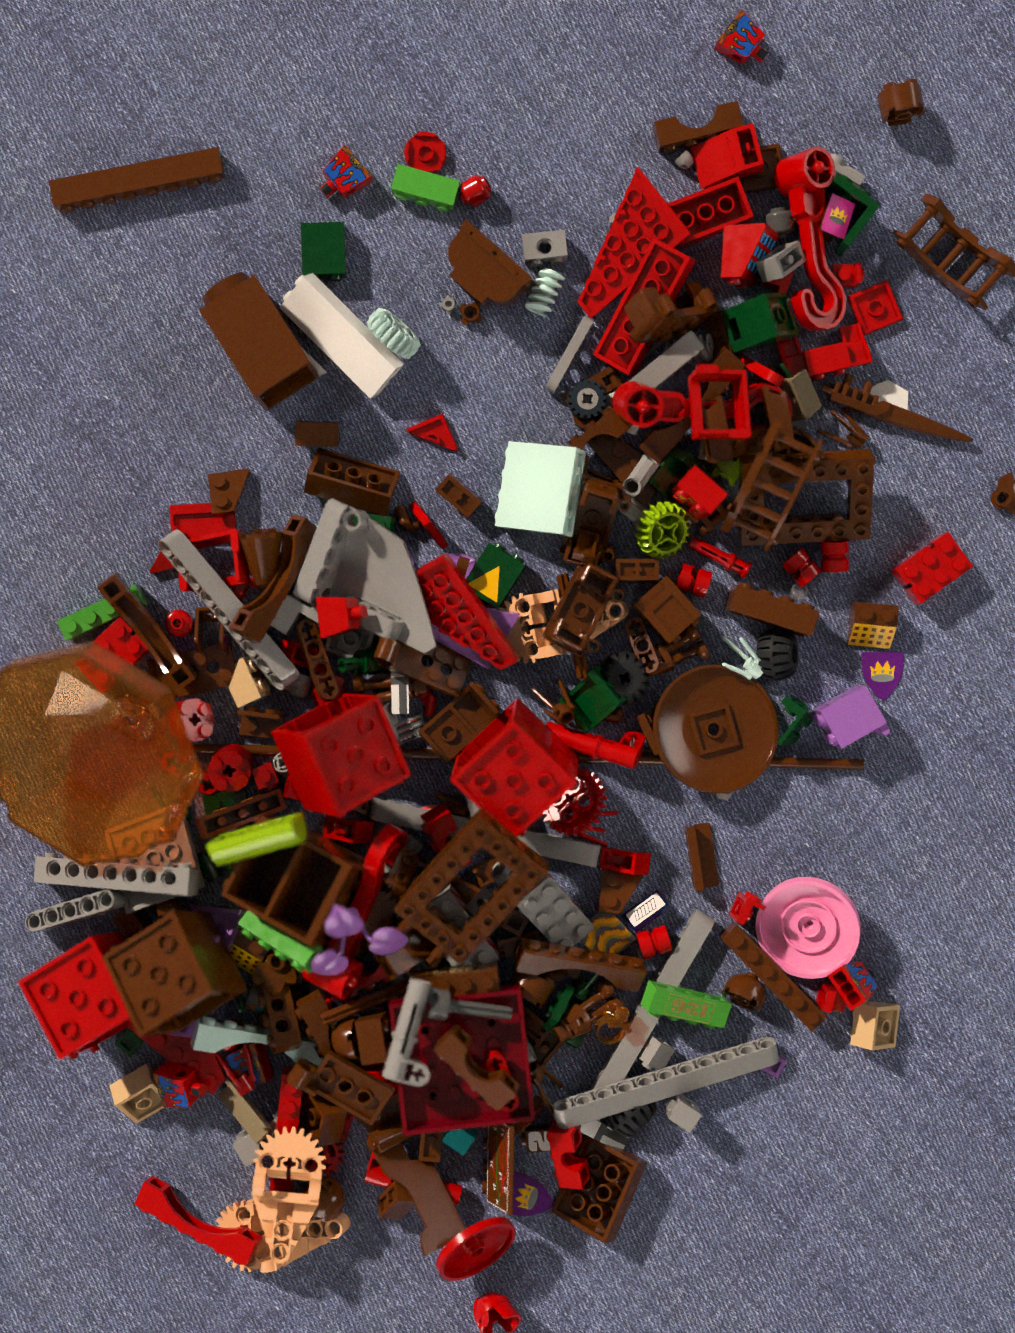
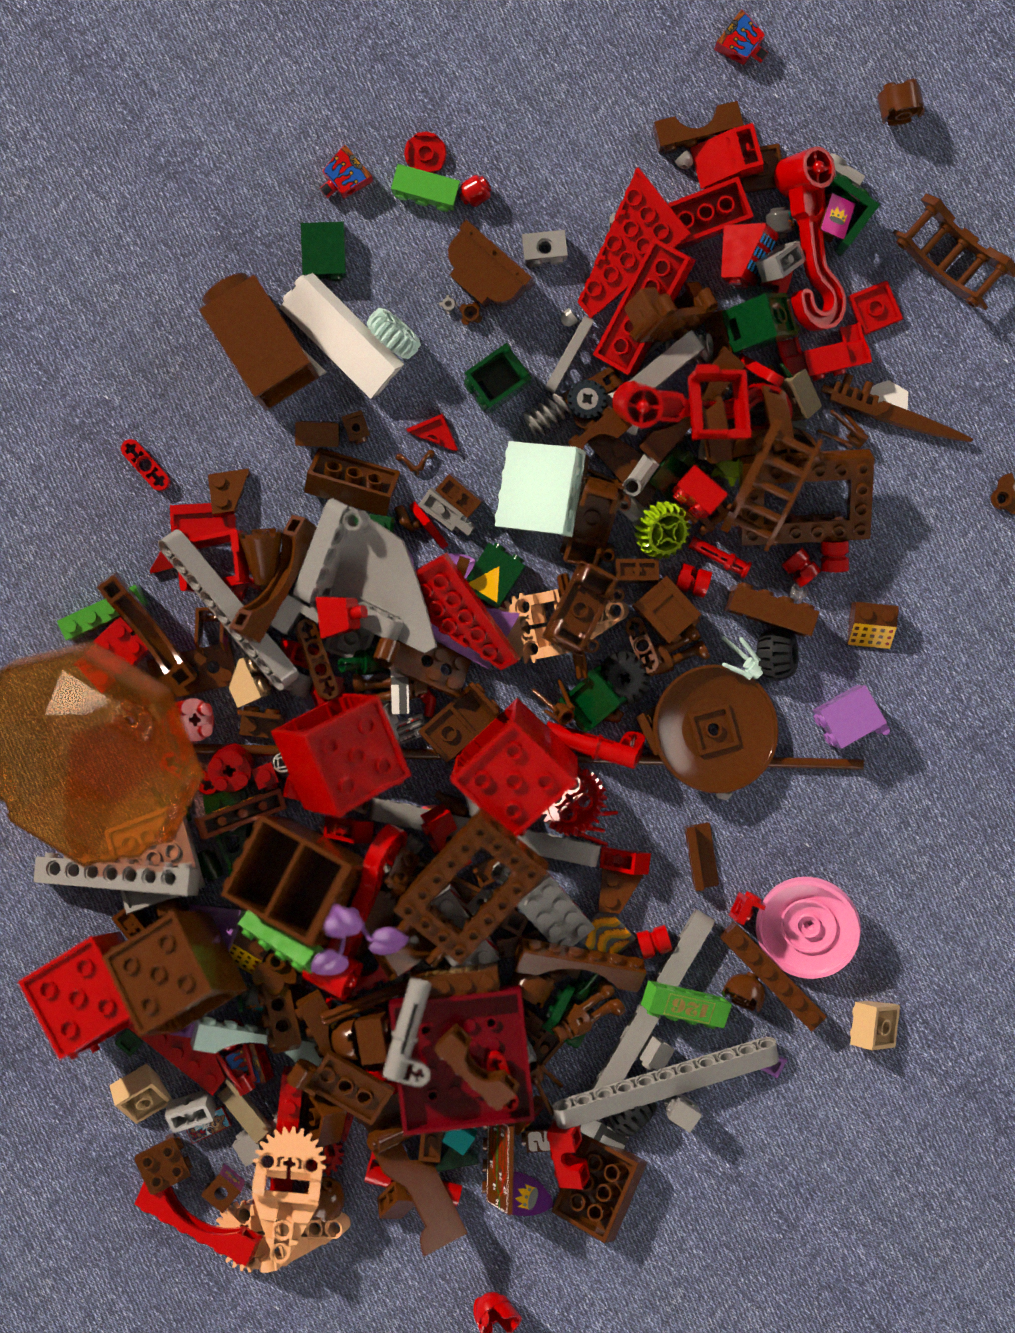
(82, 906): light grey beam -> none
(137, 179): reddish brown brick -> none
(139, 449): none -> red beam
(163, 1164): none -> reddish brown bracket
(178, 1085): red torso -> none
(186, 625): red head -> none
(190, 1111): none -> light grey brick
(220, 1122): none -> tile
(230, 1181): none -> reddish brown piece
(258, 839): lime brick -> none
(352, 419): none -> reddish brown brick
(415, 468): none -> reddish brown piece
(442, 1004): dark grey piece -> none
(445, 512): none -> light grey hinge
(452, 1159): none -> clear green slope
(475, 1248): red dish -> none
(501, 375): none -> dark green container
(544, 291): light aqua piece -> none
(546, 414): none -> light grey piece
(568, 318): none -> light grey hinge
(585, 546): reddish brown tile -> none
(618, 1019): clear orange piece -> none
(646, 911): tile -> none
(804, 718): dark green bracket -> none
(829, 998): red arch -> none
(848, 274): red bracket -> none
(853, 983): red torso -> none
(882, 671): dark purple sticker -> none
(931, 568): red piece -> none

